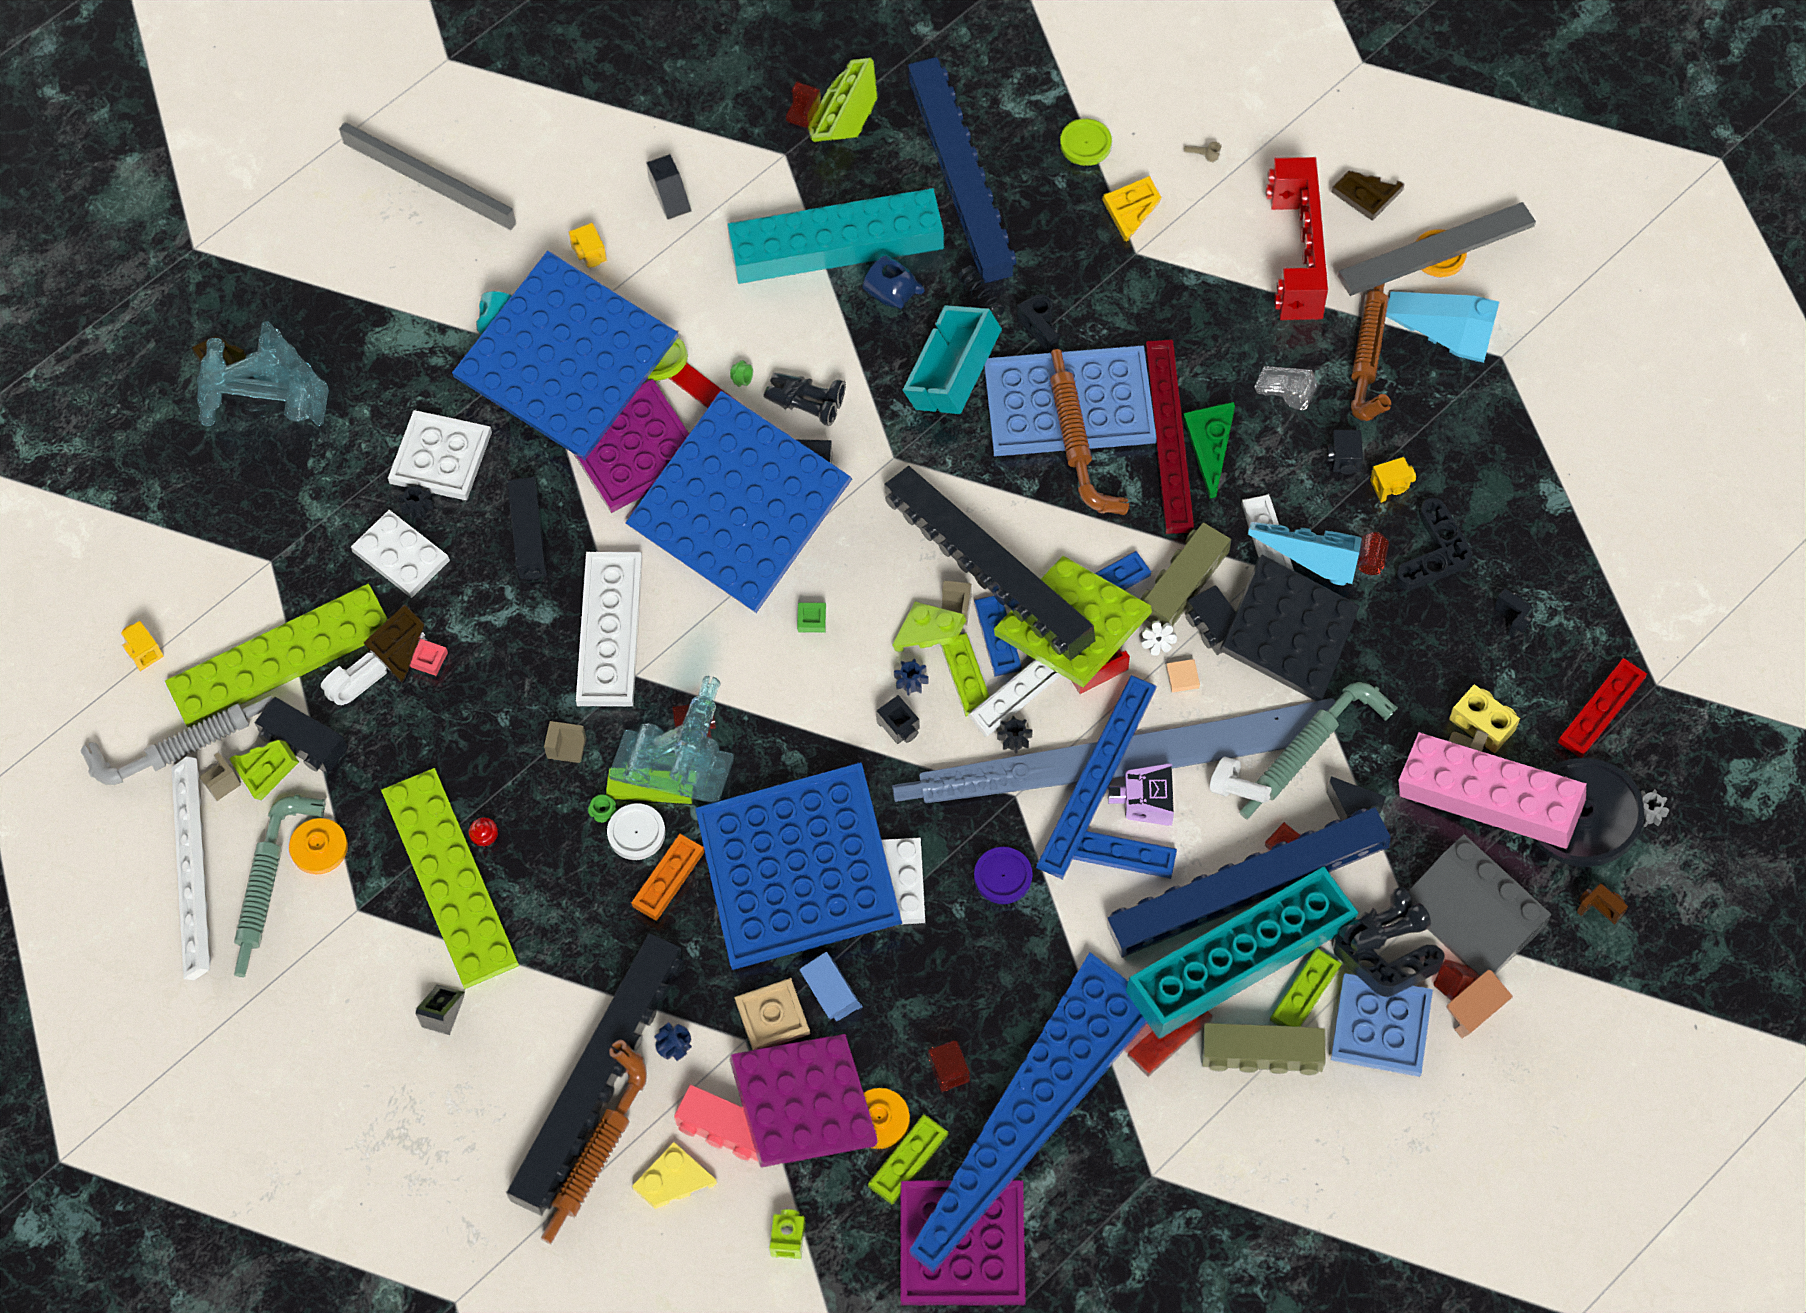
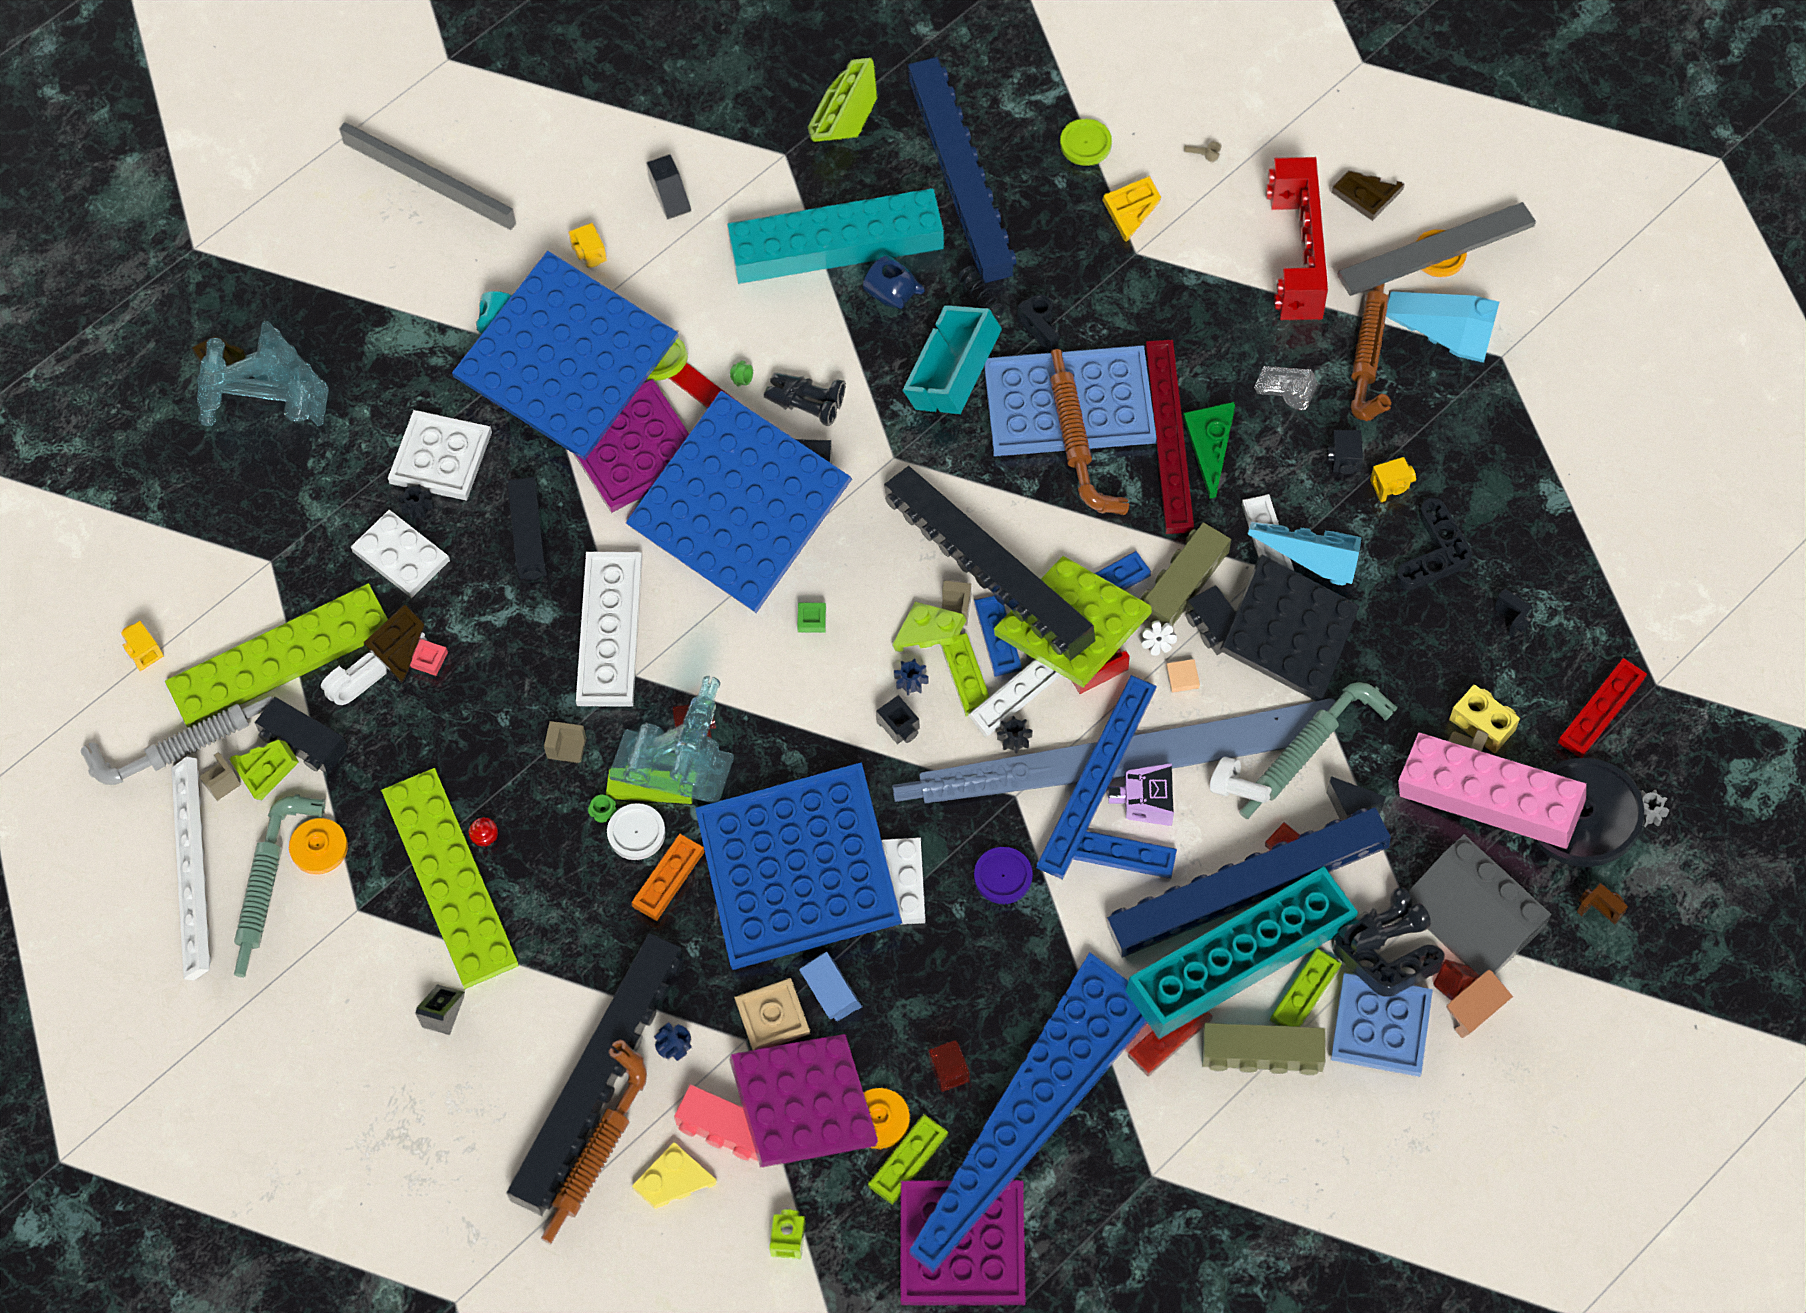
(804, 106): clear red panel -> none
(1372, 553): clear red brick -> none

